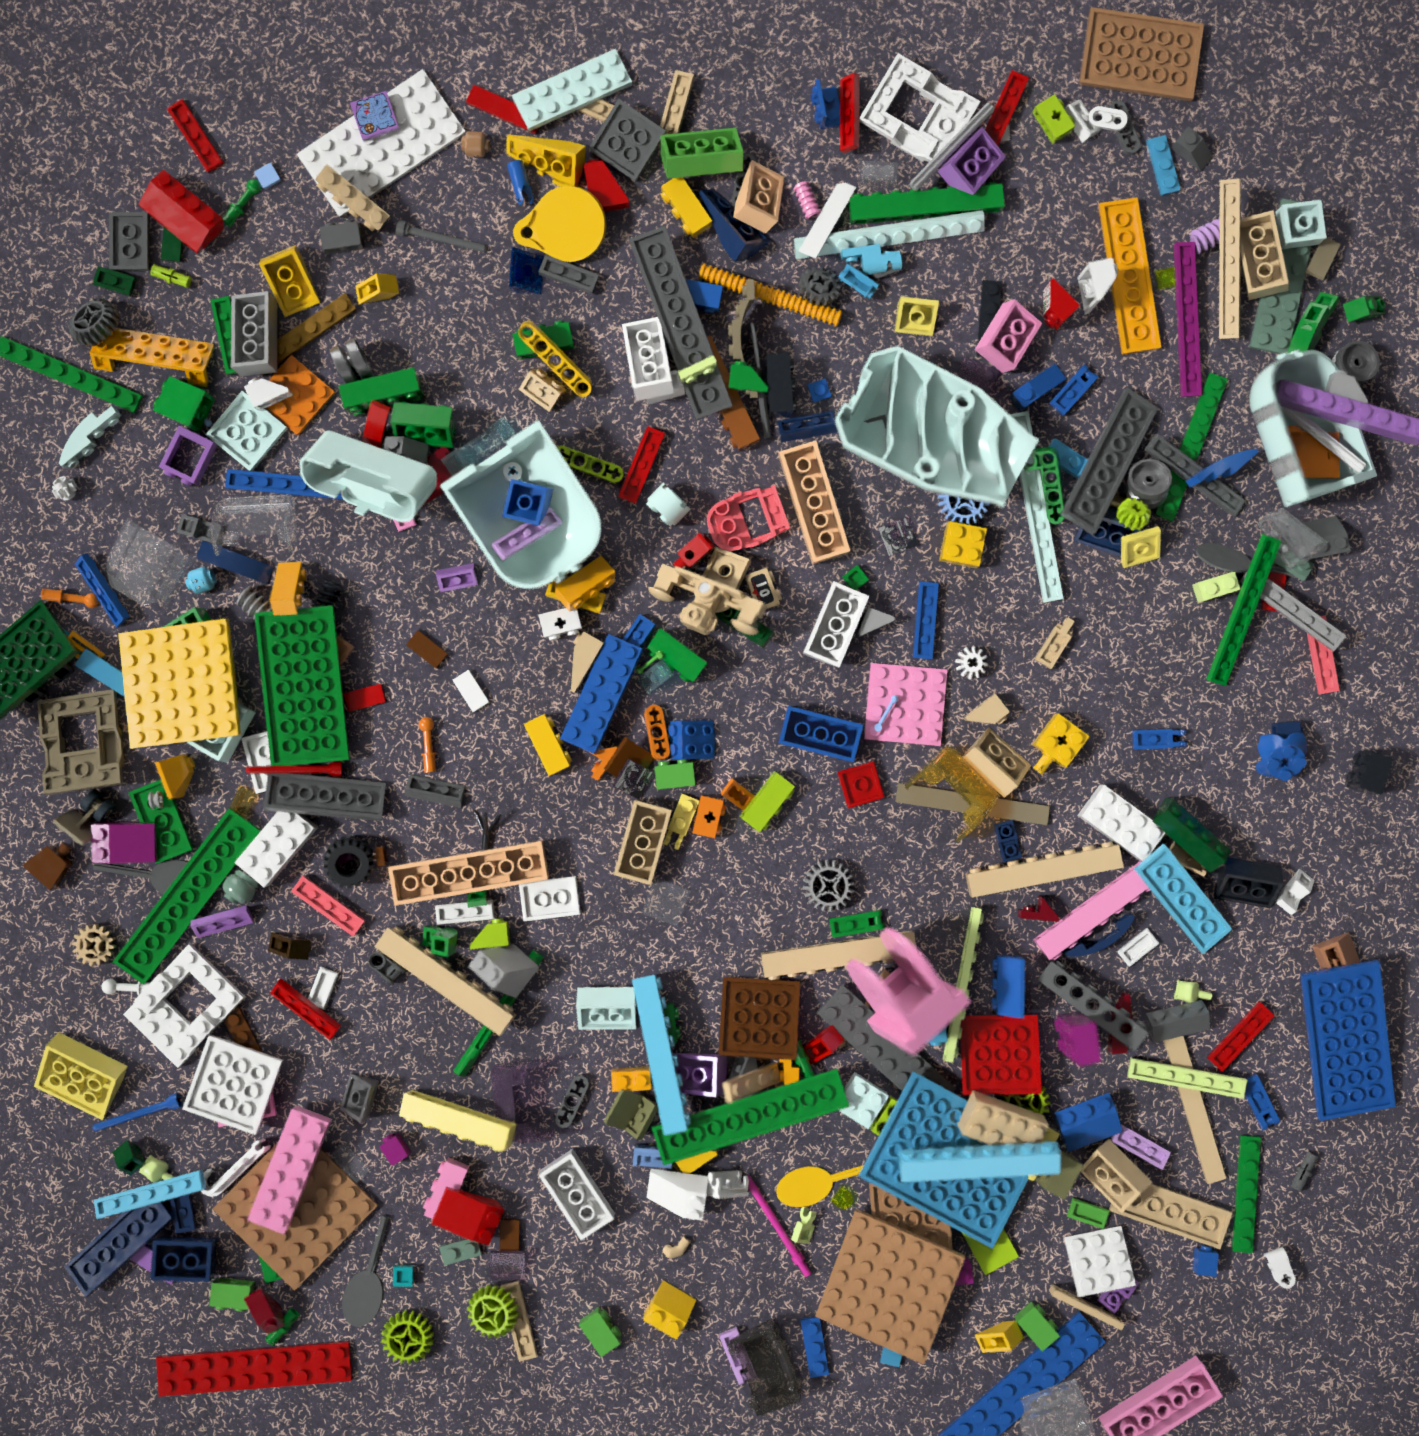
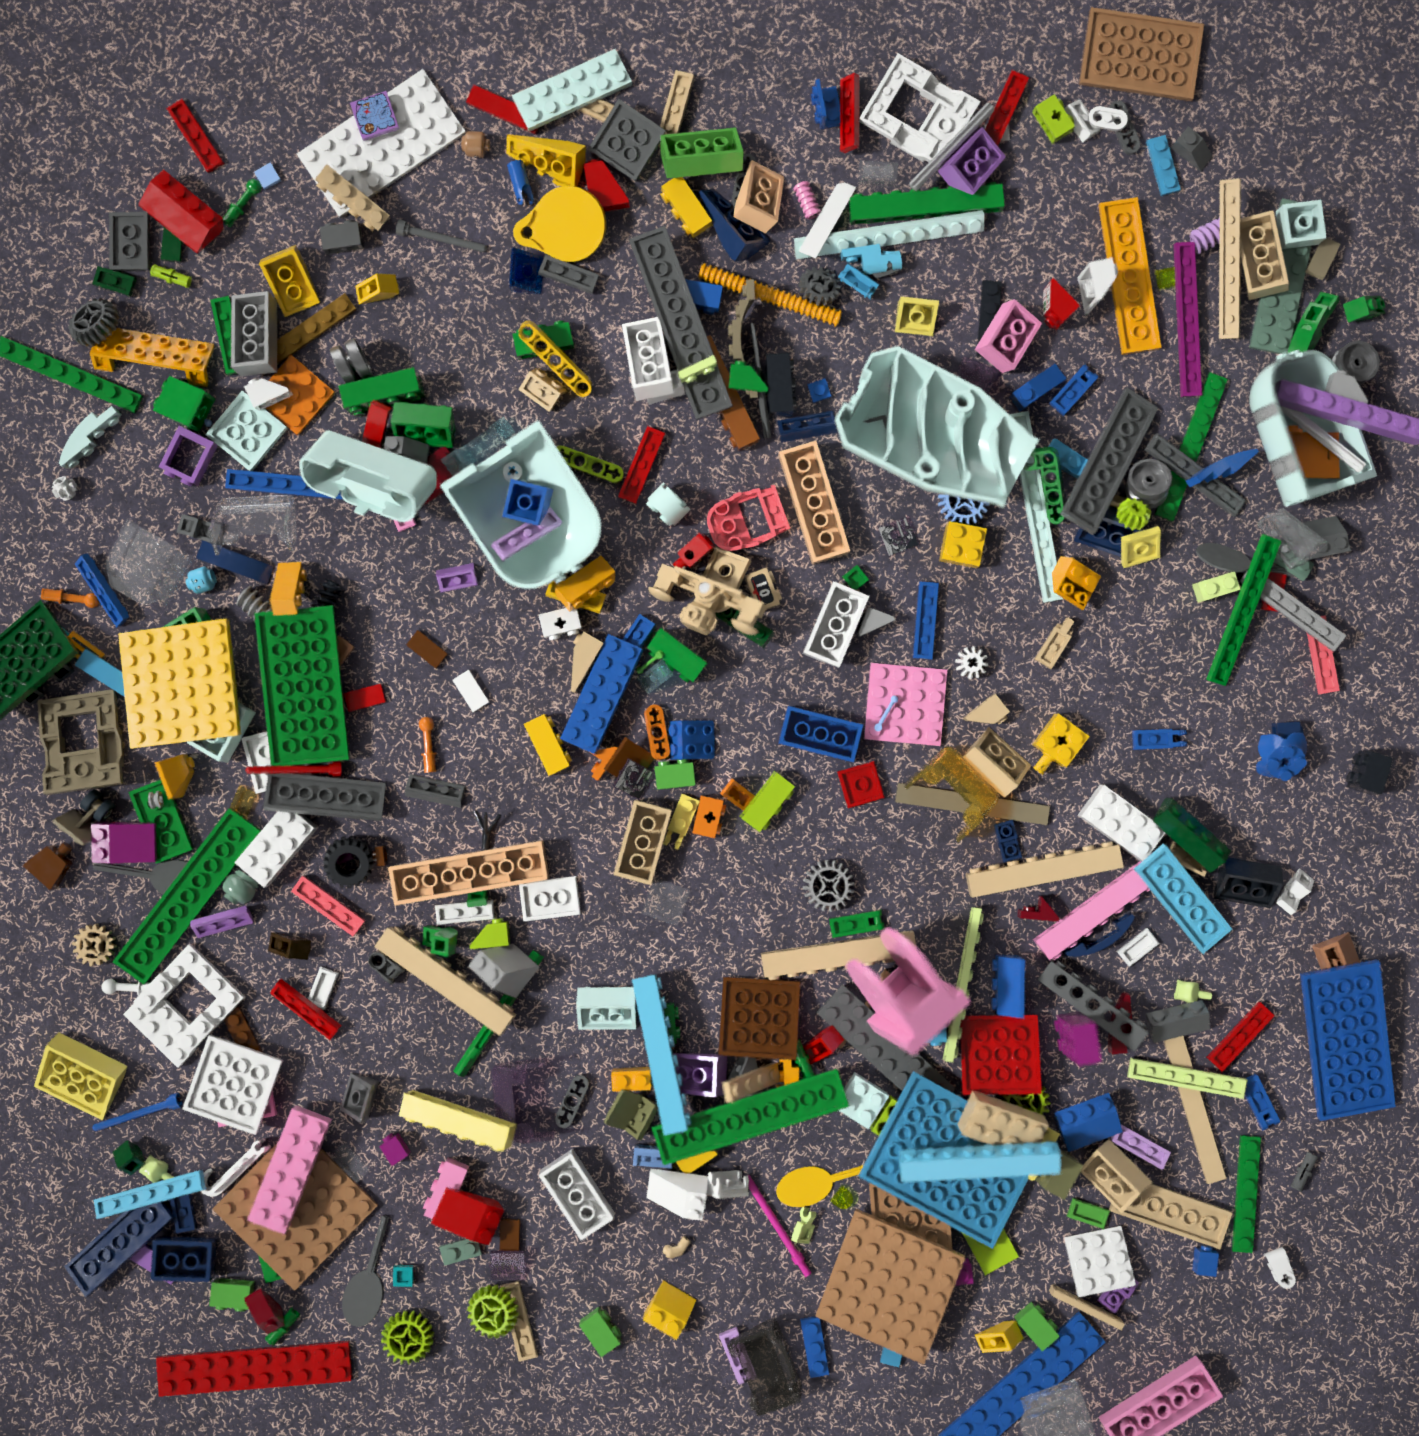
(1074, 581): none -> light orange slope

